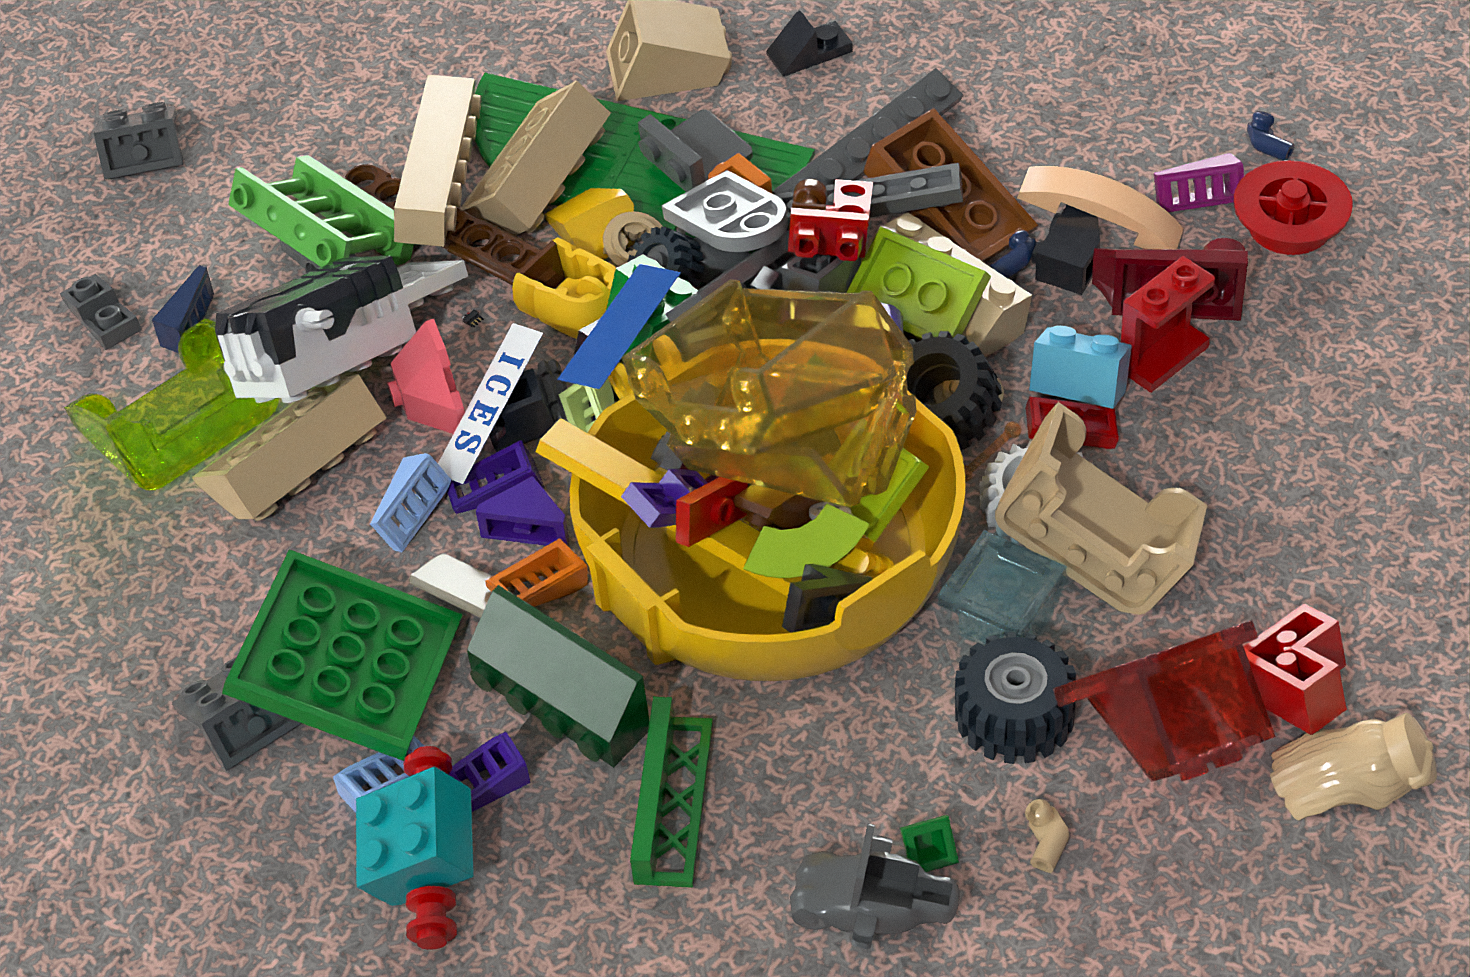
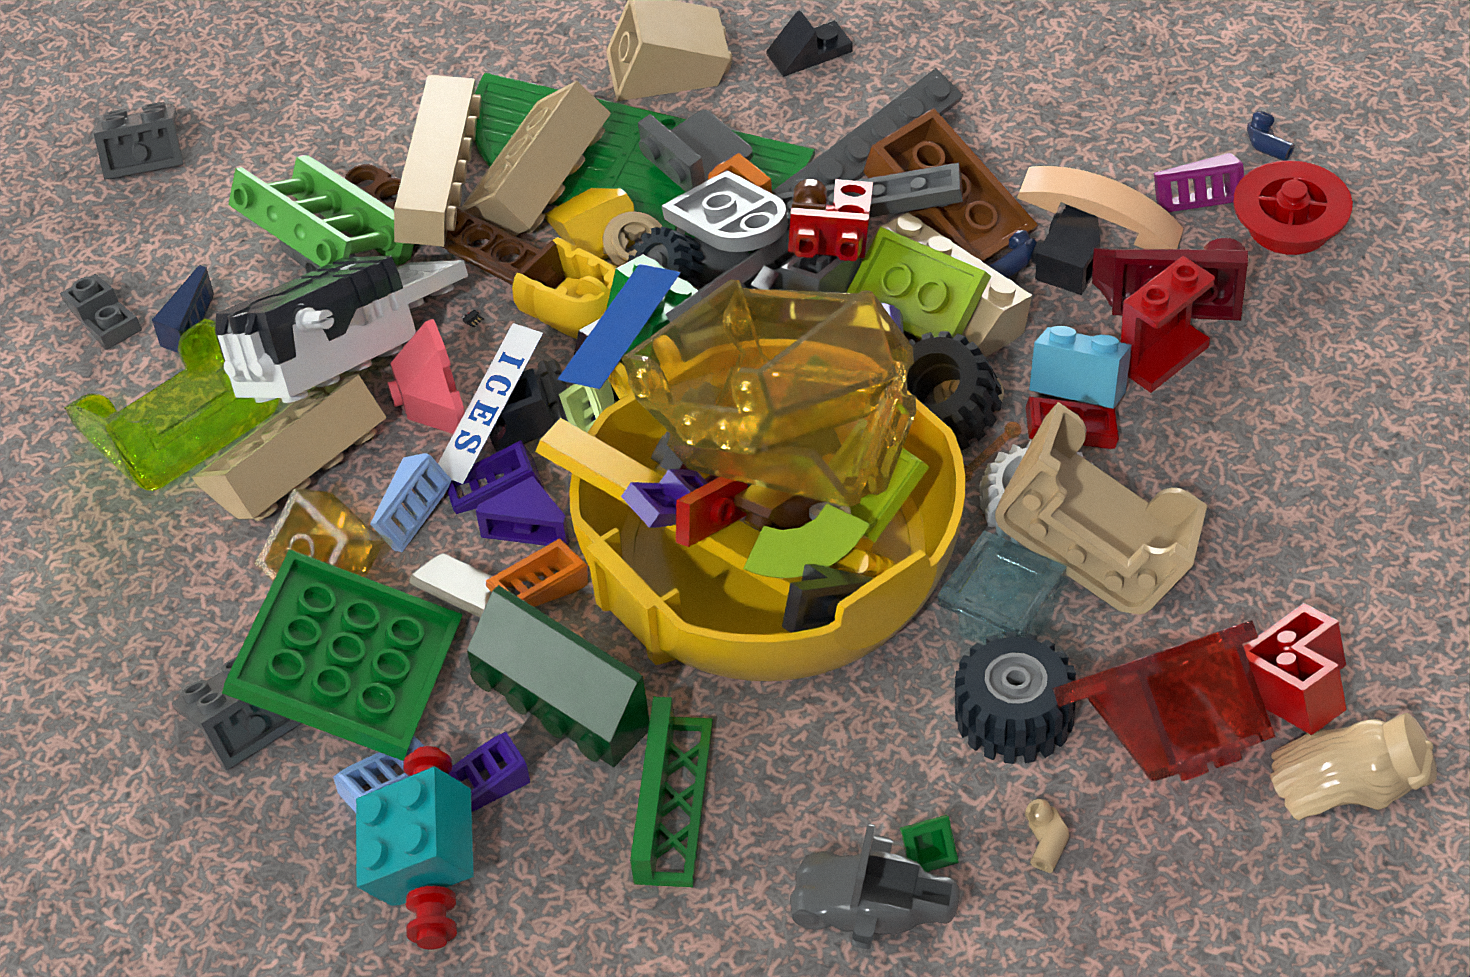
(322, 529): none -> clear yellow slope

